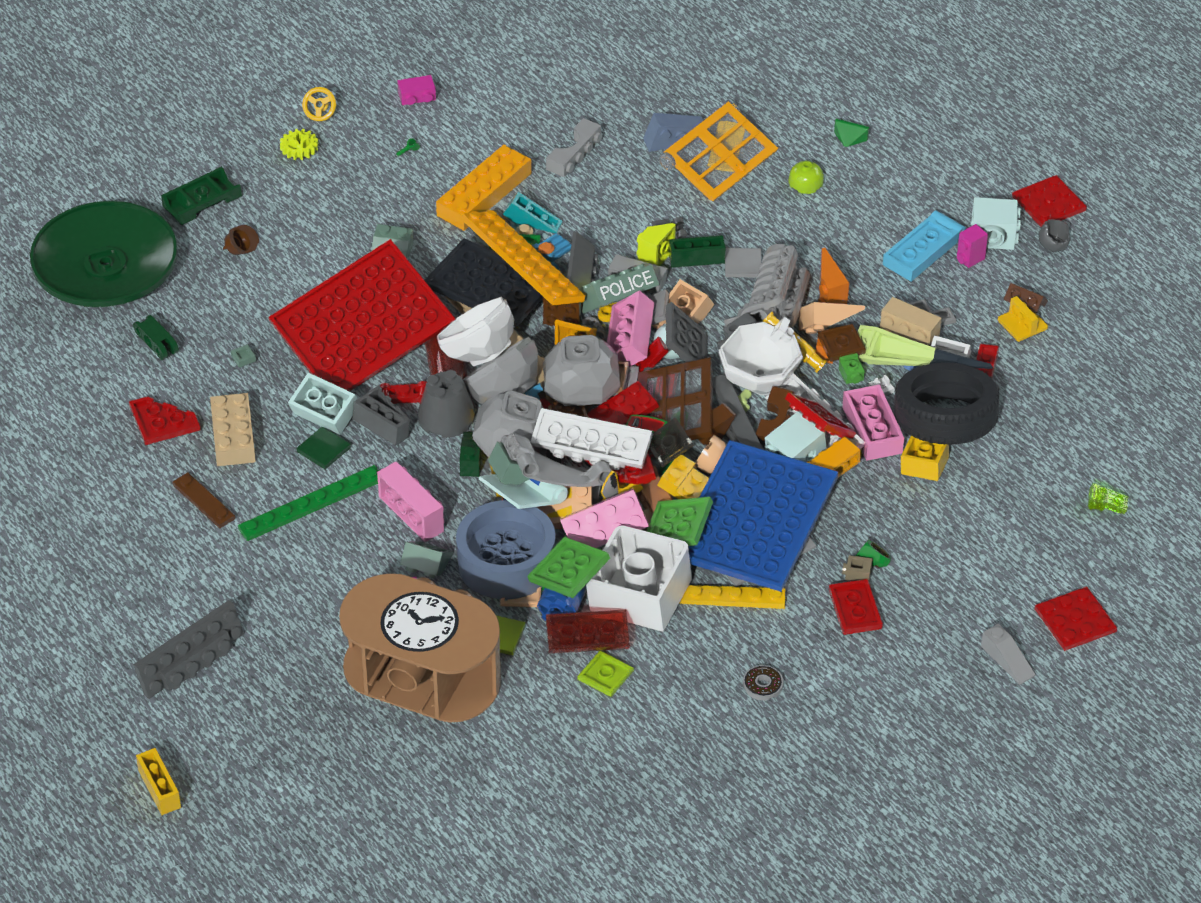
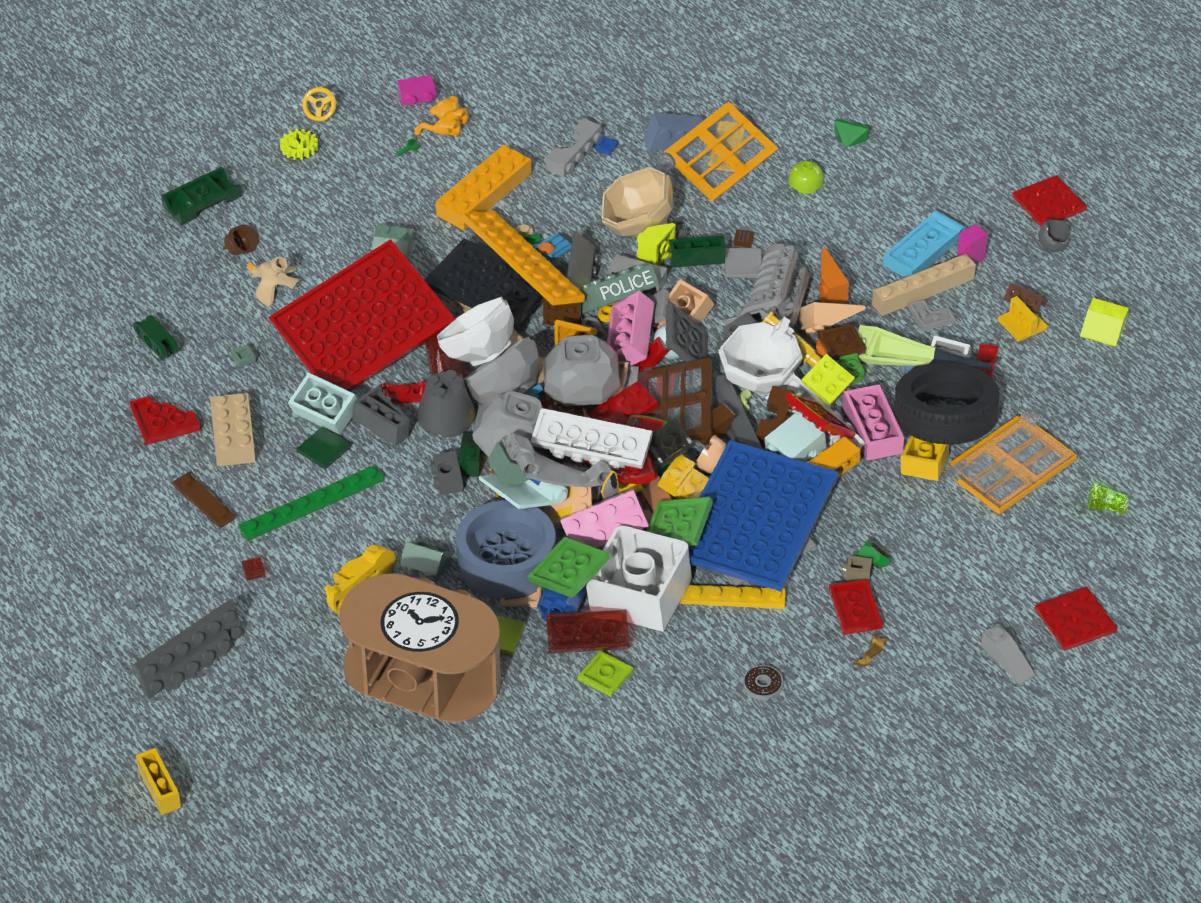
(76, 243): dark green dish -> none
(253, 568): none -> clear red plate
(271, 275): none -> tan animal
(373, 562): none -> yellow piece
(411, 501): bright pink brick -> none
(447, 473): none -> dark grey brick
(450, 118): none -> light orange animal
(525, 211): teal slope -> none
(606, 145): none -> blue tile
(637, 202): none -> tan rock
(743, 238): none -> reddish brown tile
(827, 380): none -> neon yellow plate
(877, 646): none -> pearl gold hair
(885, 384): white tile -> none
(910, 321): tan brick -> none
(923, 284): none -> tan brick
(998, 220): light aqua brick -> none
(1010, 462): none -> clear door
(1104, 322): none -> neon yellow slope

